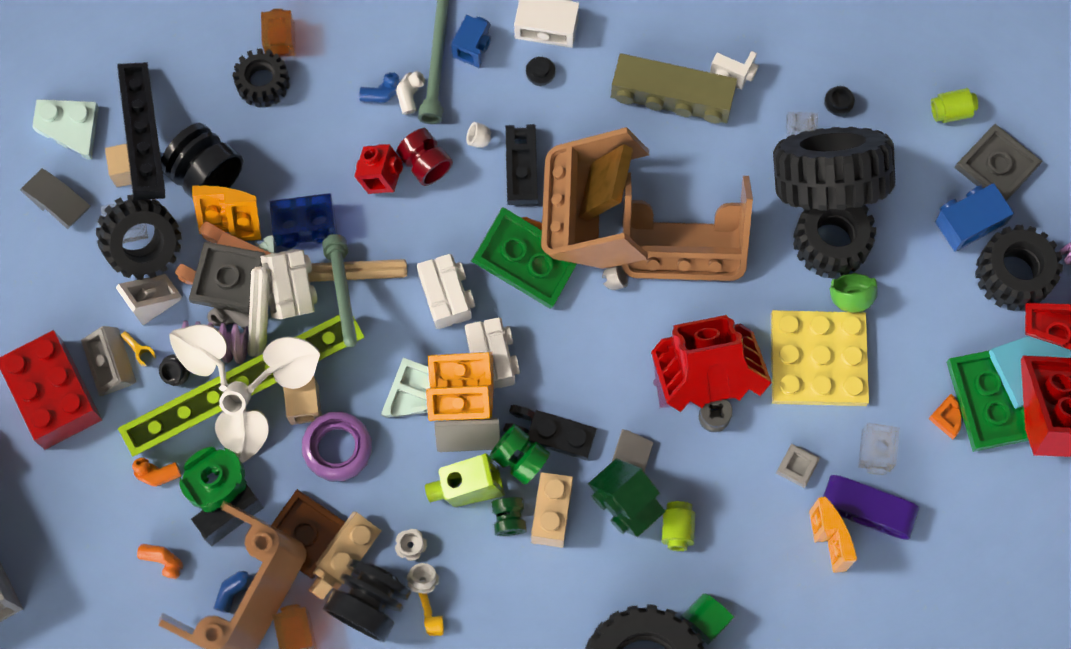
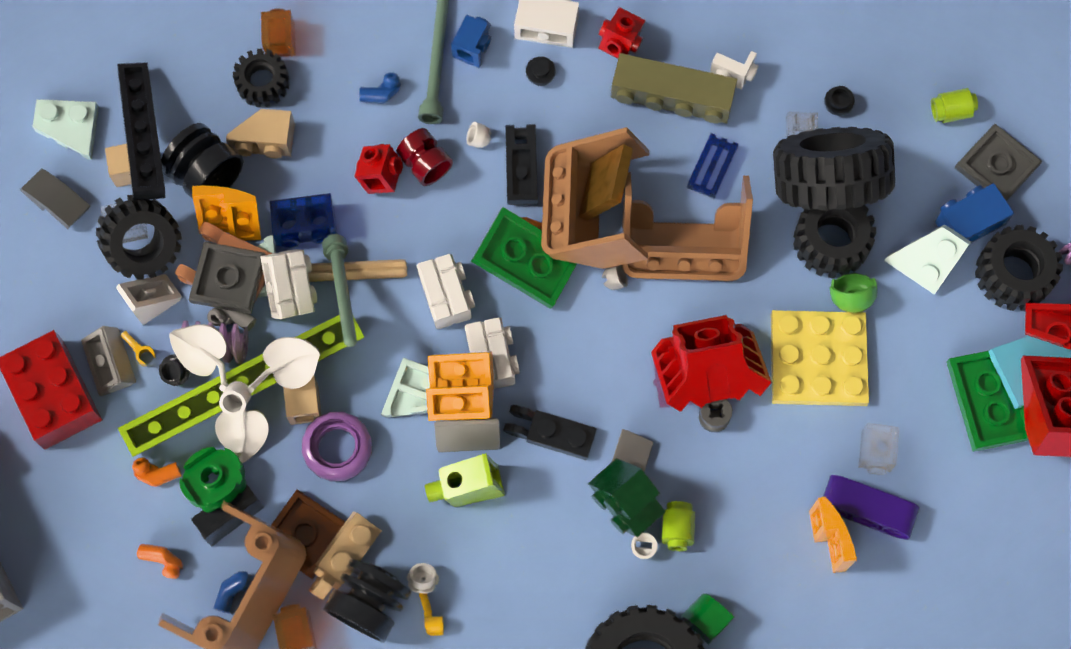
(258, 311): white axle -> none
(264, 133): none -> tan slope
(402, 541): white plate -> none
(407, 88): white arm -> none
(509, 516): dark green wheel -> none
(528, 462): green wheel -> none
(551, 510): tan brick -> none
(621, 33): none -> red brick
(644, 552): none -> white hinge
(721, 144): none -> clear blue tile
(797, 465): light grey tile -> none
(930, 257): none -> light aqua wing
(948, 417): orange tile -> none

